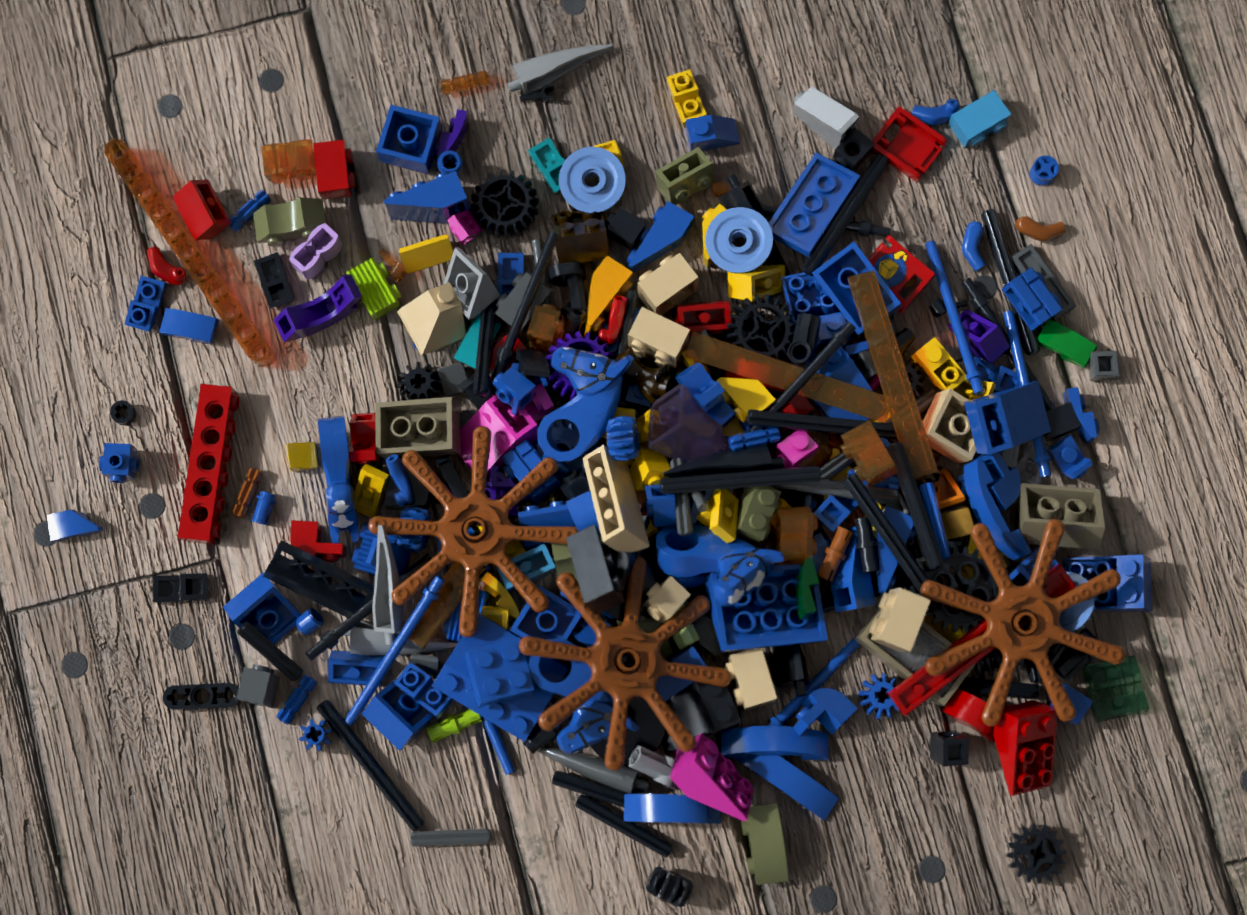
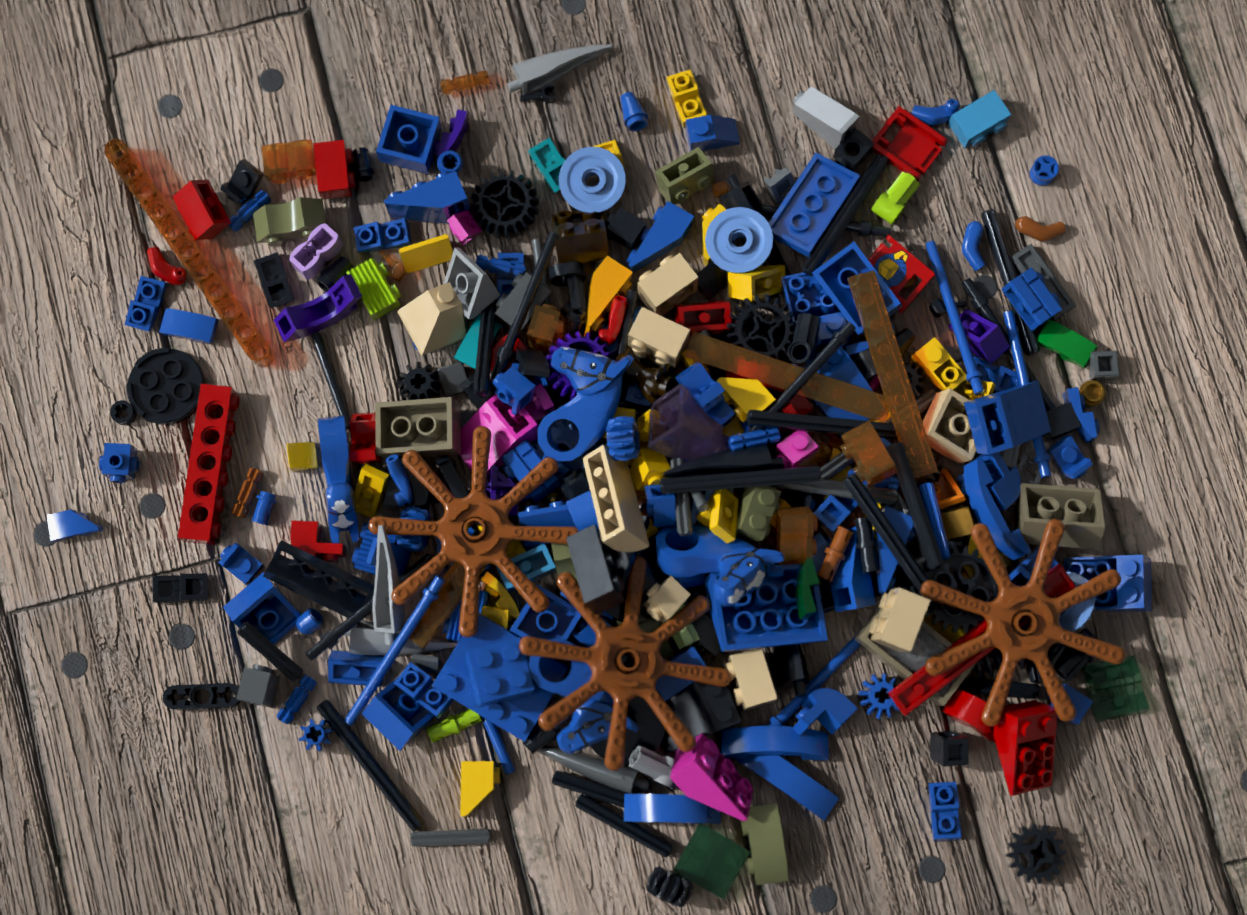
(165, 386): none -> black tile
(240, 563): none -> blue bracket
(243, 182): none -> black bracket
(330, 378): none -> black bar
(333, 273): none -> black cone
(362, 163): none -> black pin
(384, 236): none -> blue slope
(477, 783): none -> yellow slope
(500, 266): none -> blue axle
(633, 113): none -> blue cone
(711, 280): none -> black slope
(711, 861): none -> clear green slope
(779, 184): none -> dark grey tile
(891, 203): none -> lime piece
(944, 811): none -> blue slope
(1092, 392): none -> pearl gold plate

